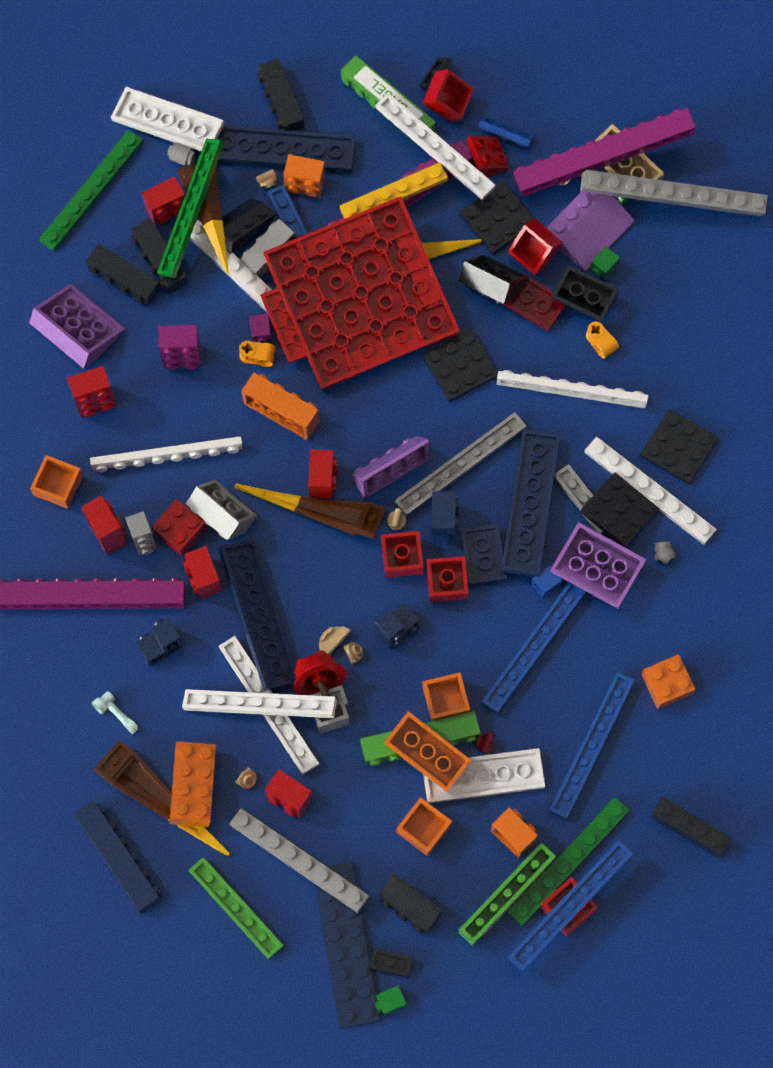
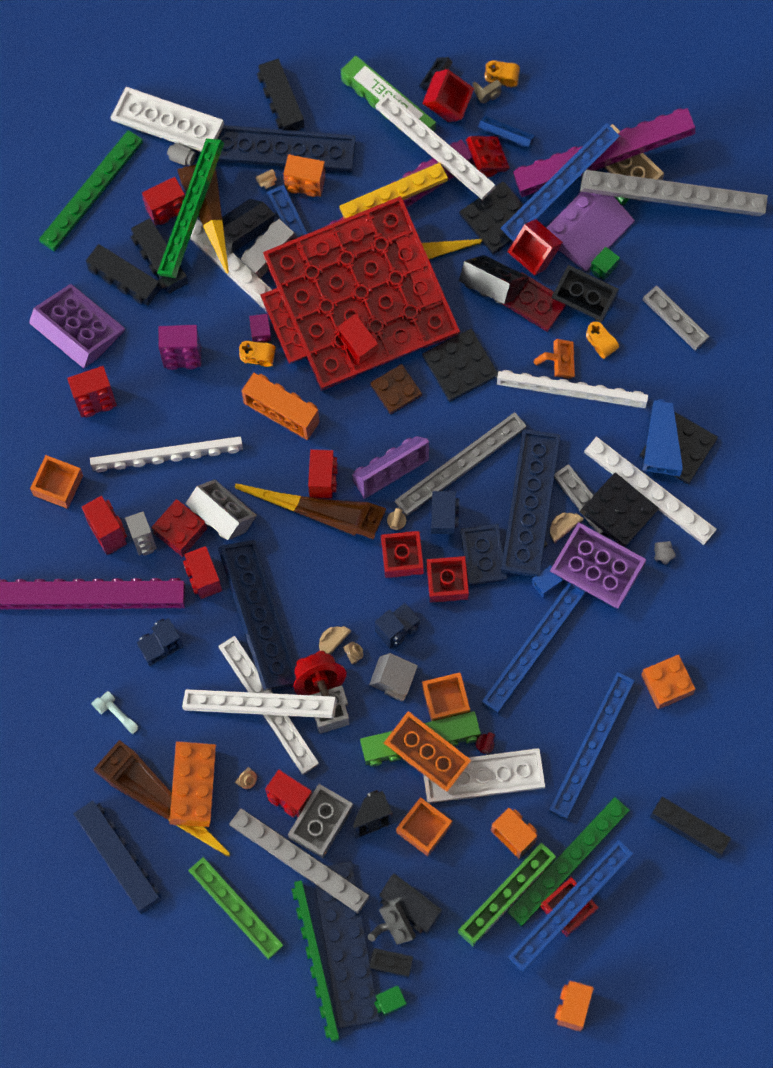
(316, 970): none -> green plate
(320, 821): none -> light grey brick
(357, 338): none -> red piece
(373, 814): none -> black slope
(393, 676): none -> light grey plate
(395, 922): none -> dark grey plate
(396, 389): none -> reddish brown plate
(489, 92): none -> dark tan plate
(505, 72): none -> light orange piece
(560, 181): none -> blue plate
(562, 357): none -> orange plate
(563, 524): none -> tan plate
(574, 1006): none -> orange piece
(662, 444): none -> blue slope
(675, 318): none -> light grey plate

